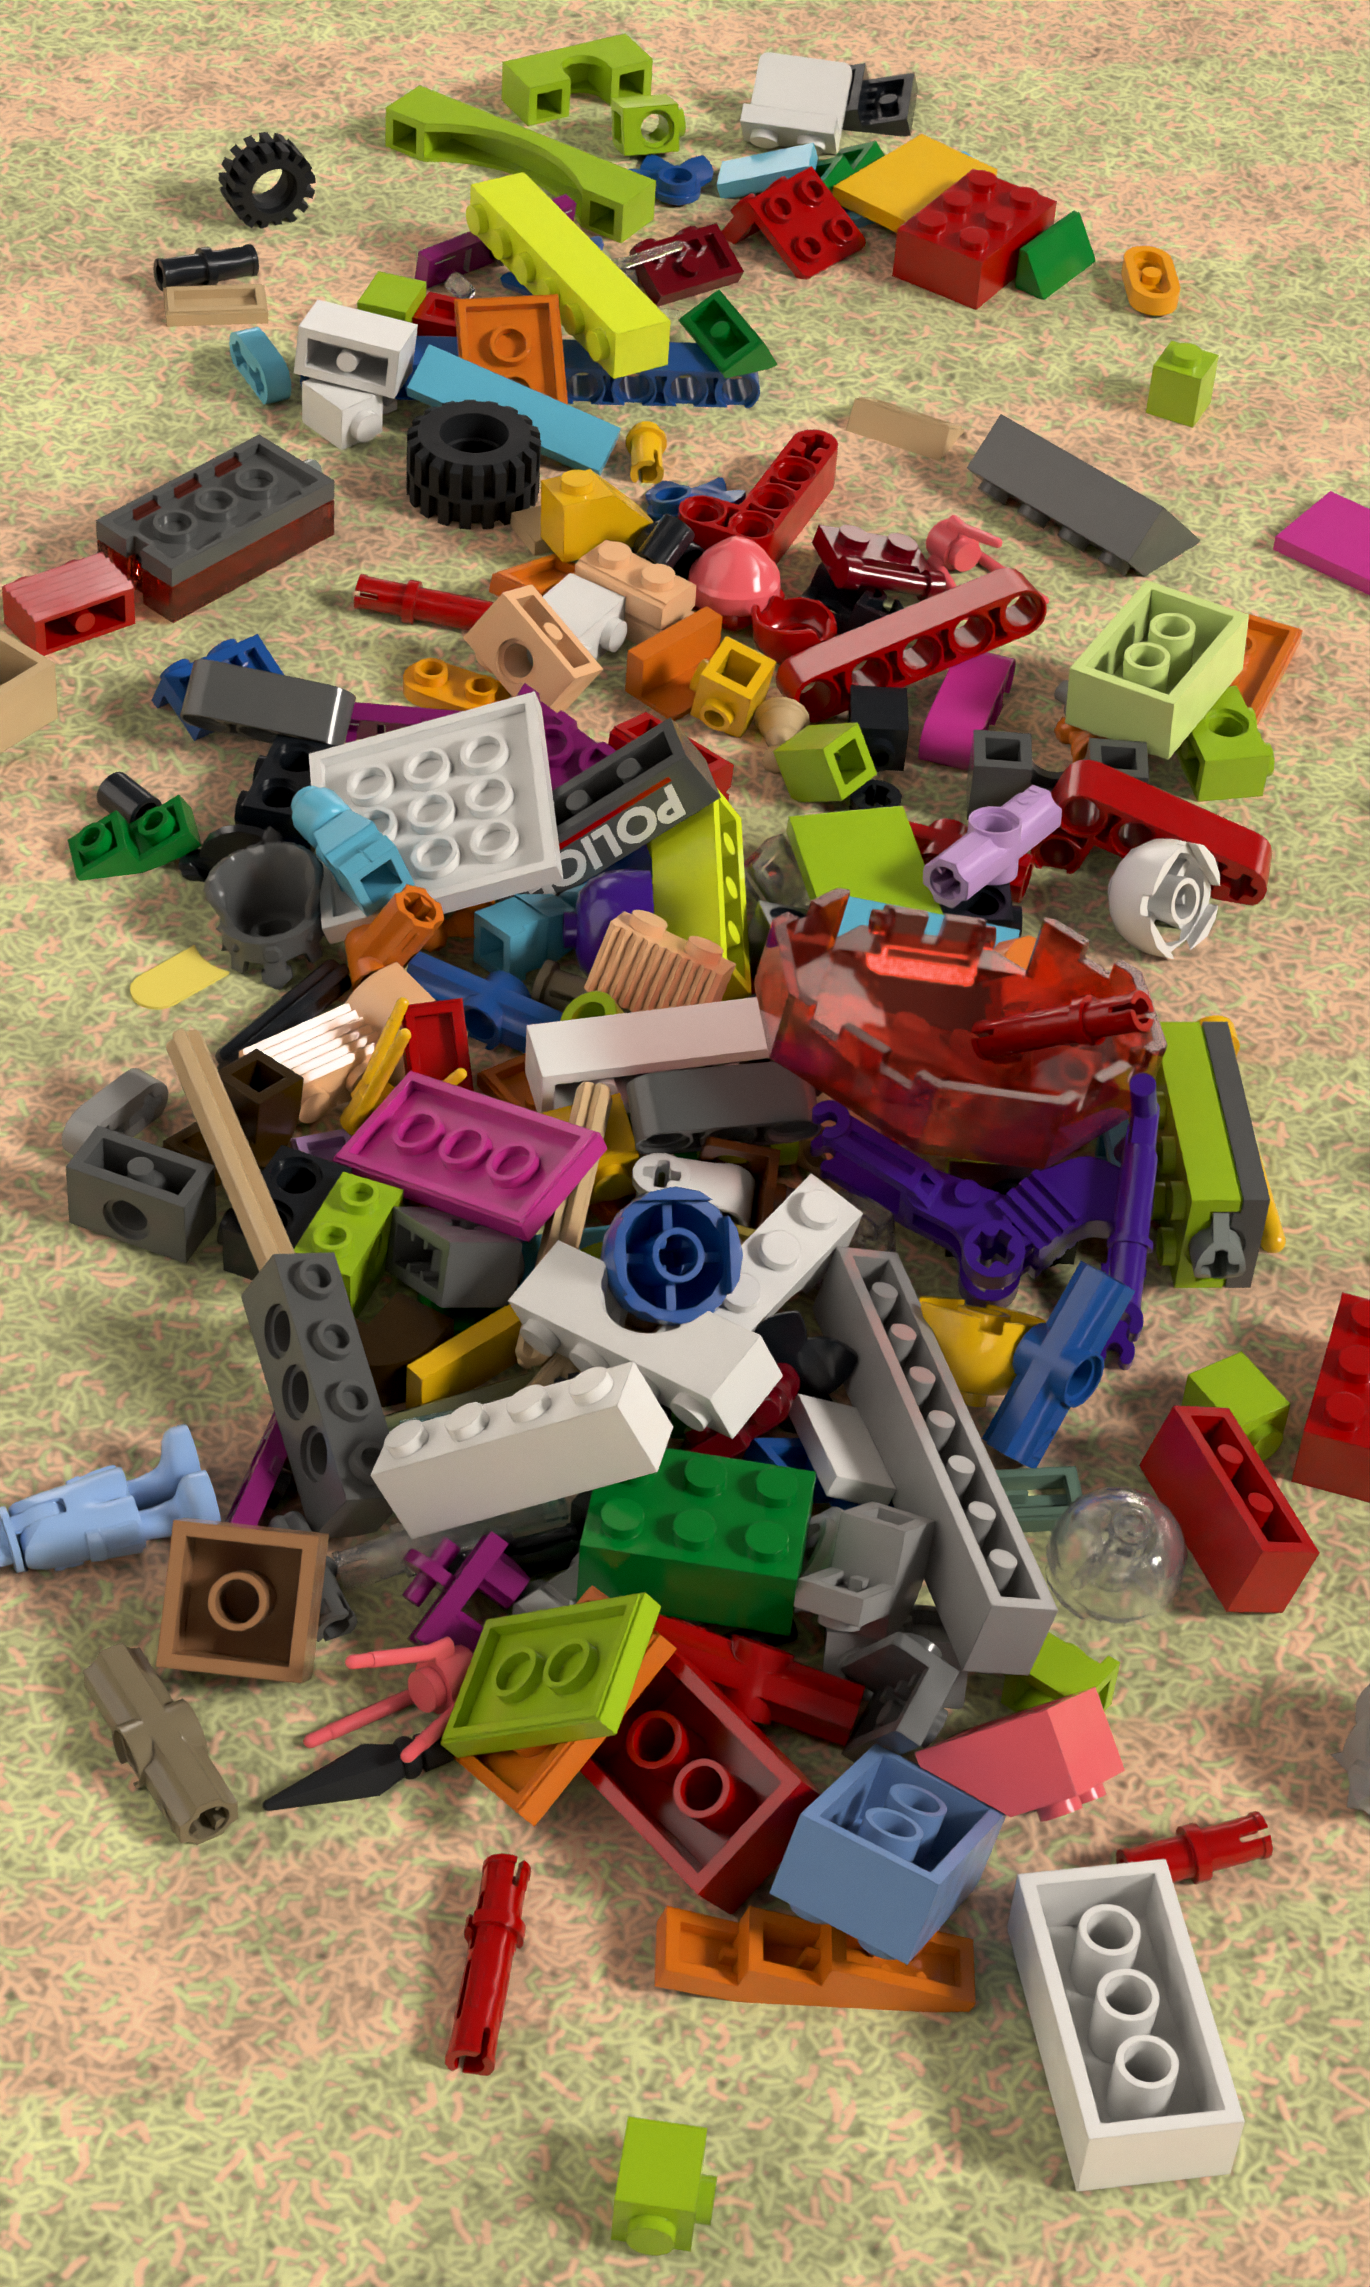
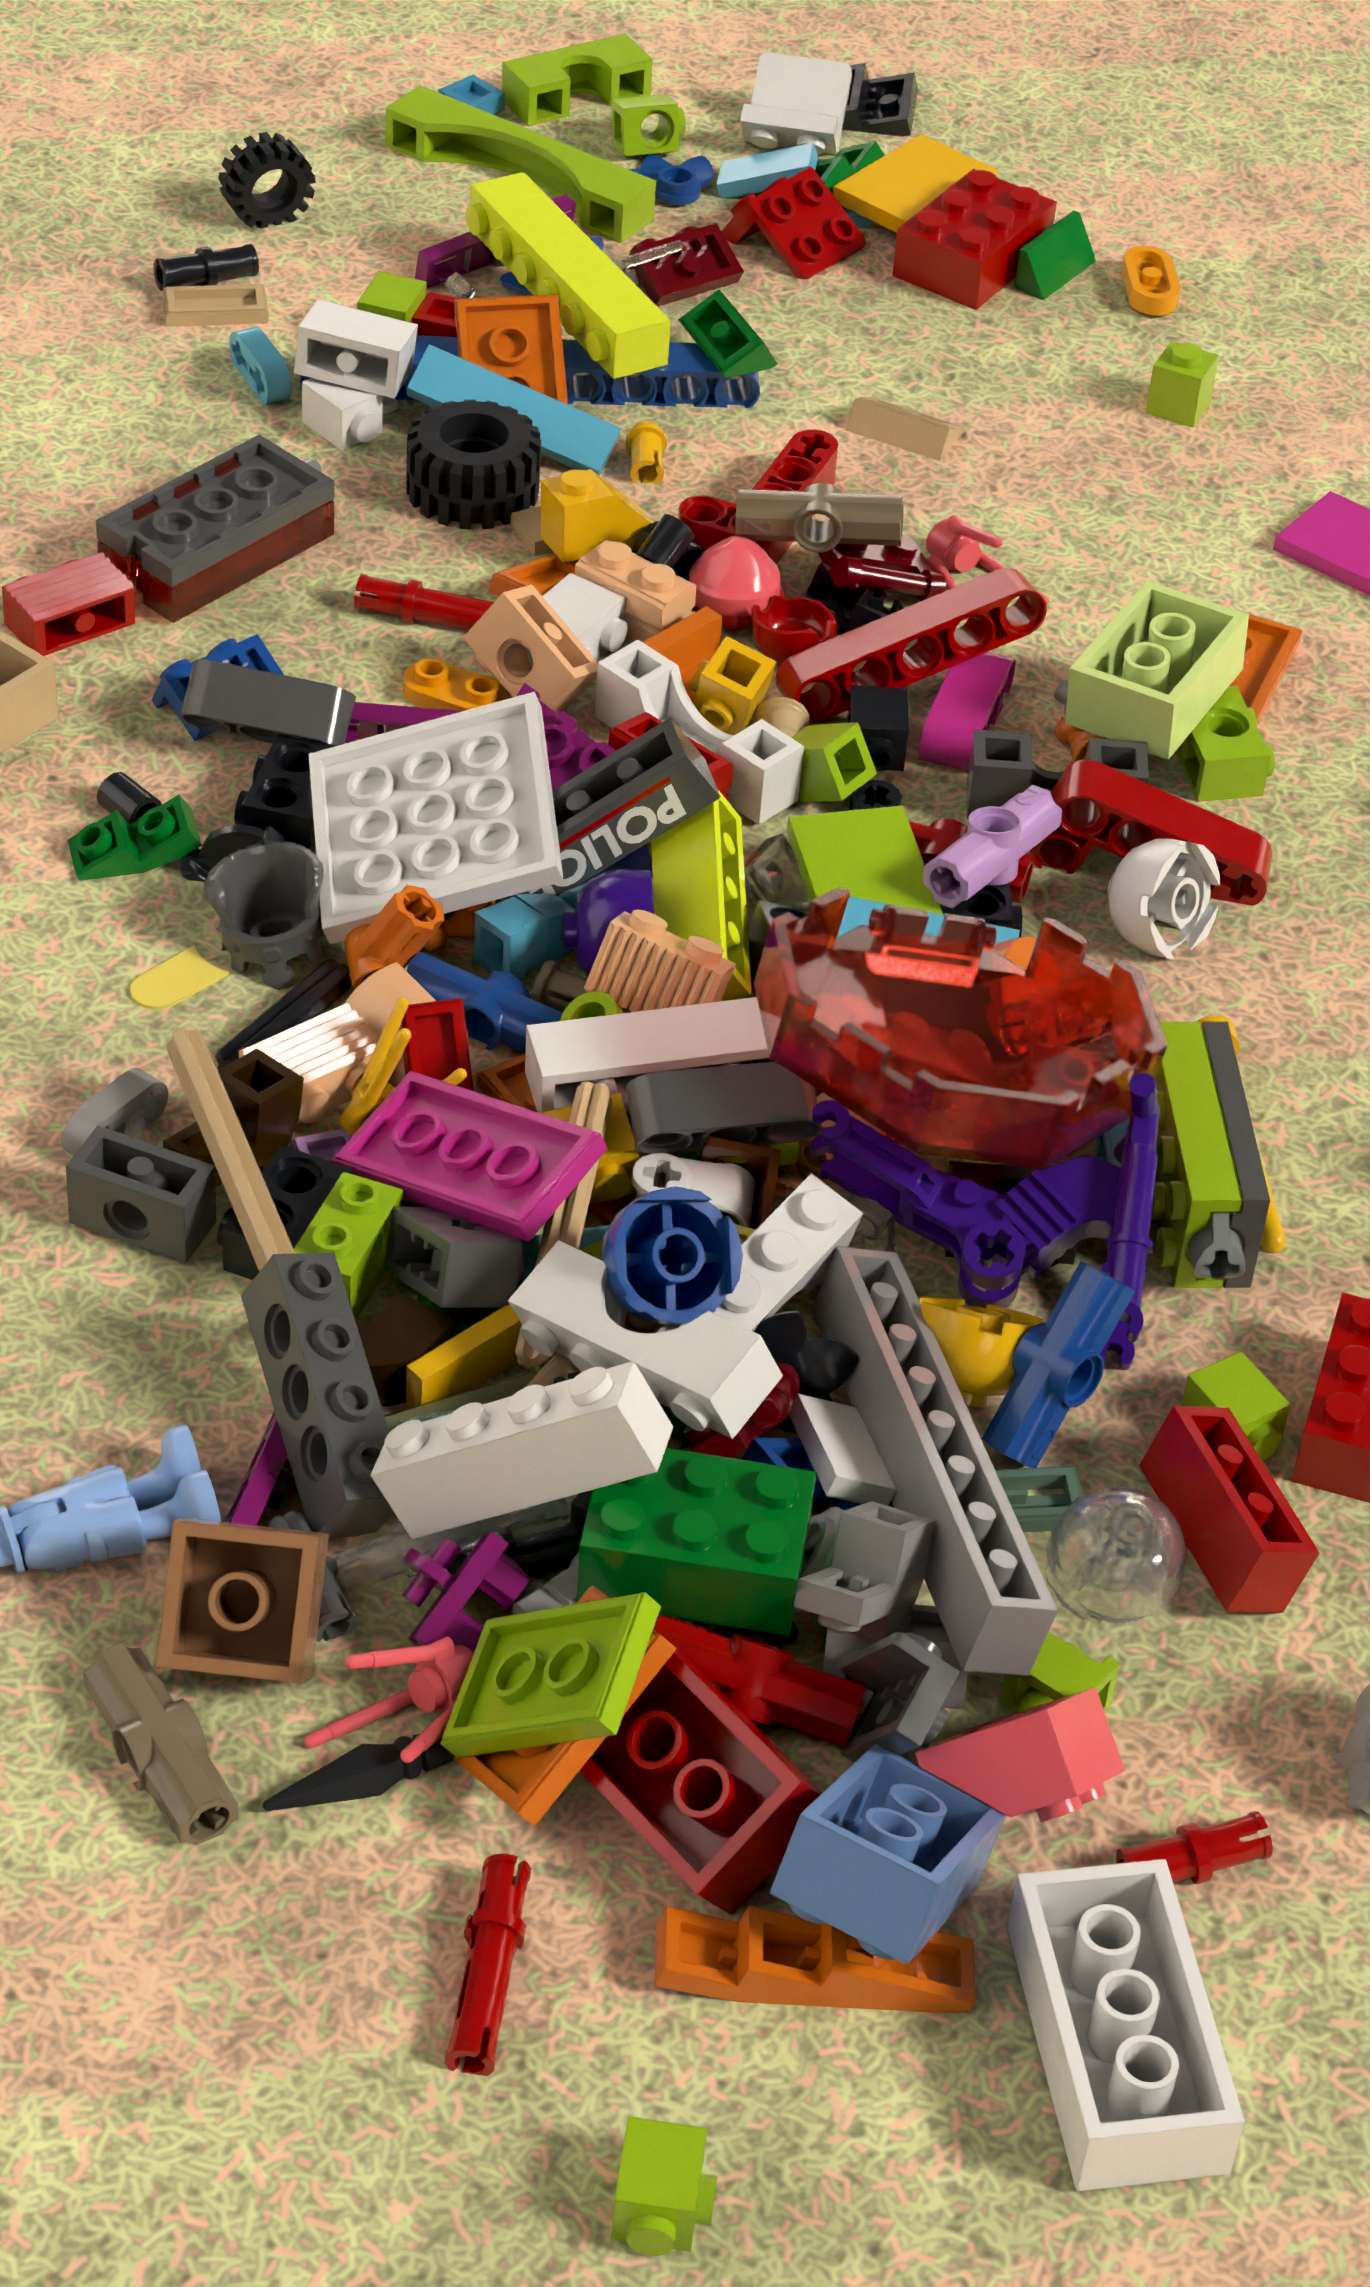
(350, 847): medium azure piece -> none
(477, 94): none -> dark azure plate
(667, 496): blue plate -> none
(763, 757): none -> white arch
(853, 517): none -> dark tan piece
(1078, 499): dark grey slope -> none
(1081, 1022): red pin -> none

